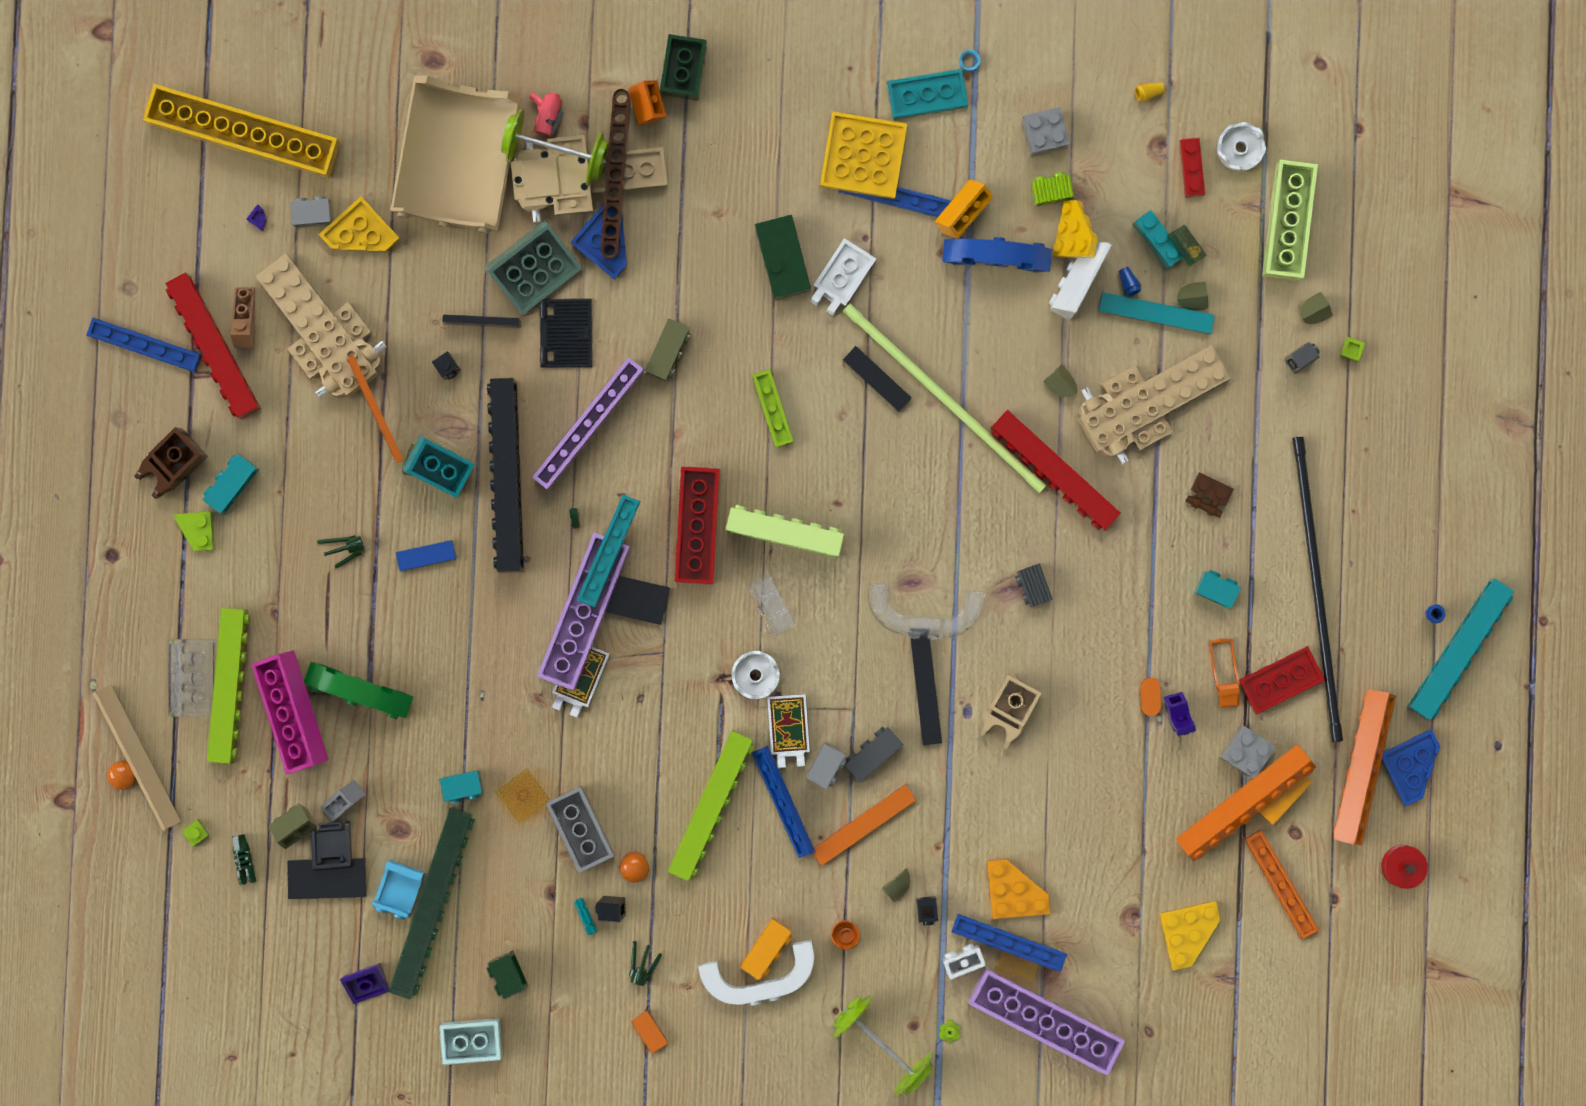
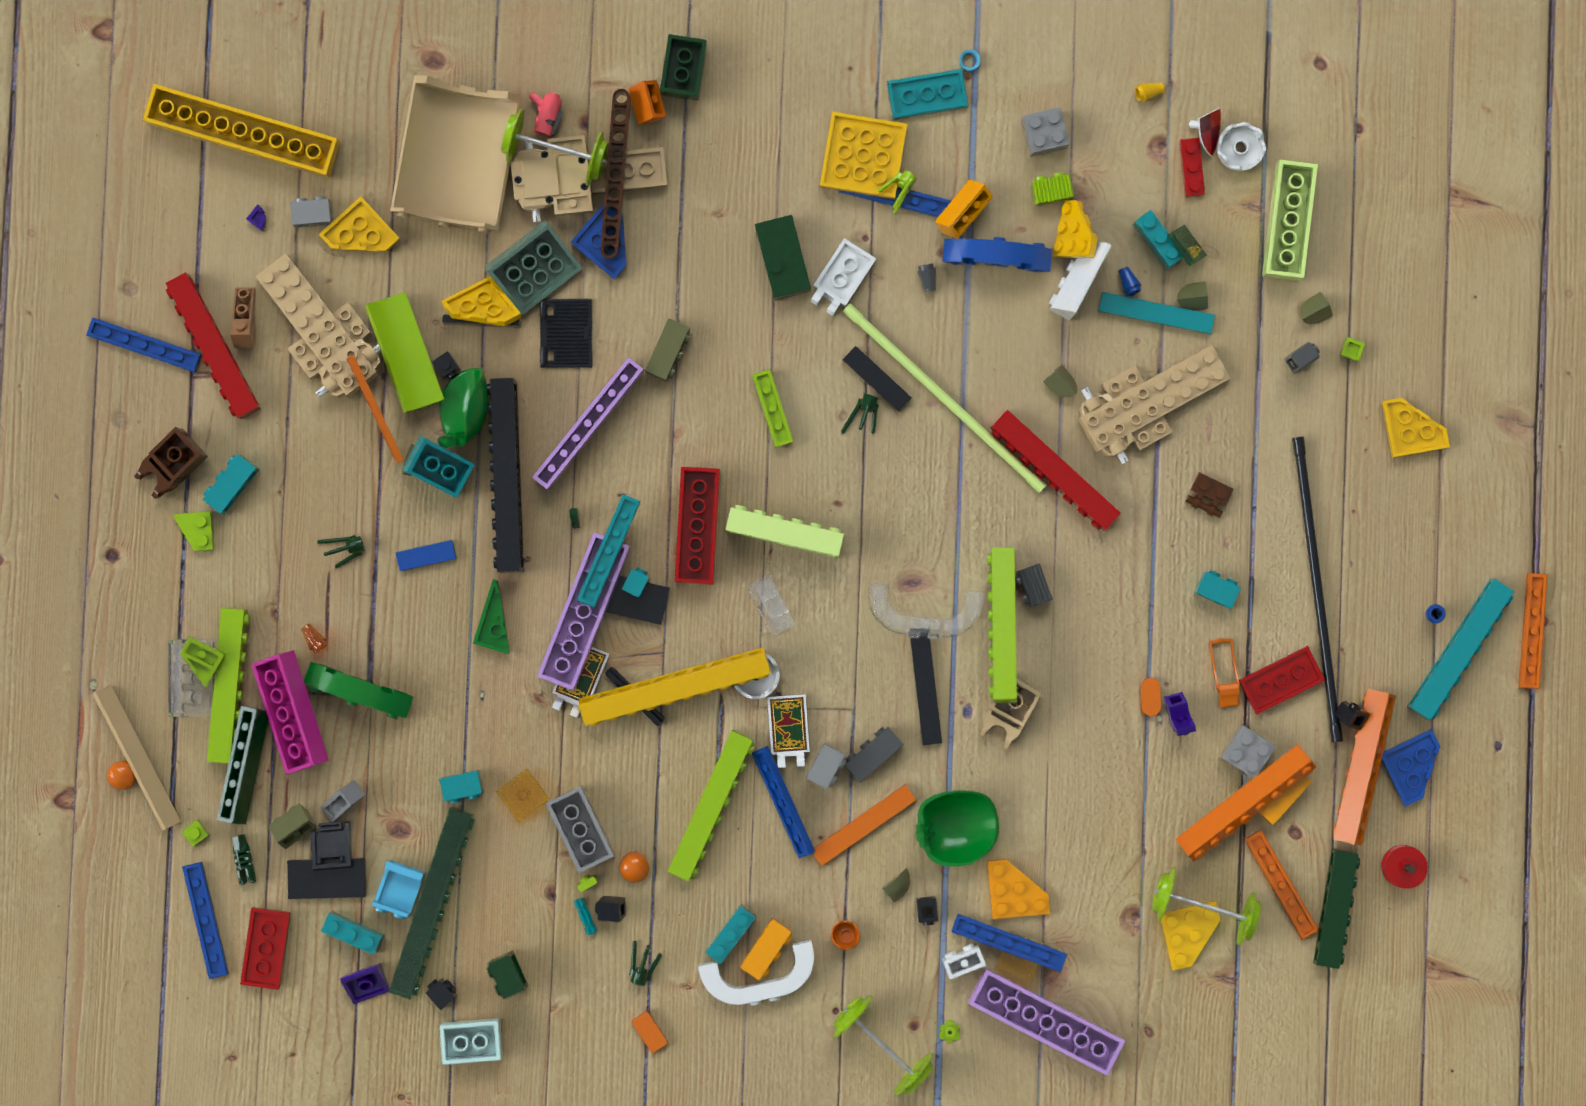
(201, 659): none -> lime wing
(205, 920): none -> blue tile
(243, 765): none -> dark green brick
(265, 948): none -> red plate
(314, 639): none -> clear orange cone
(352, 933): none -> teal brick
(404, 352): none -> lime arch
(441, 992): none -> black brick
(463, 408): none -> green piece
(483, 304): none -> yellow plate
(491, 628): none -> green wing
(586, 882): none -> lime plate
(636, 582): none -> teal brick
(654, 715): none -> black axle
(674, 686): none -> yellow brick
(730, 934): none -> teal brick
(868, 404): none -> dark green plant
(905, 182): none -> lime plant
(927, 275): none -> dark grey cone
(957, 827): none -> green piece
(1003, 625): none -> lime brick
(1209, 130): none -> shield
(1248, 919): none -> lime axle
(1335, 909): none -> dark green brick
(1351, 715): none -> black brick
(1411, 429): none -> yellow plate
(1533, 630): none -> orange tile

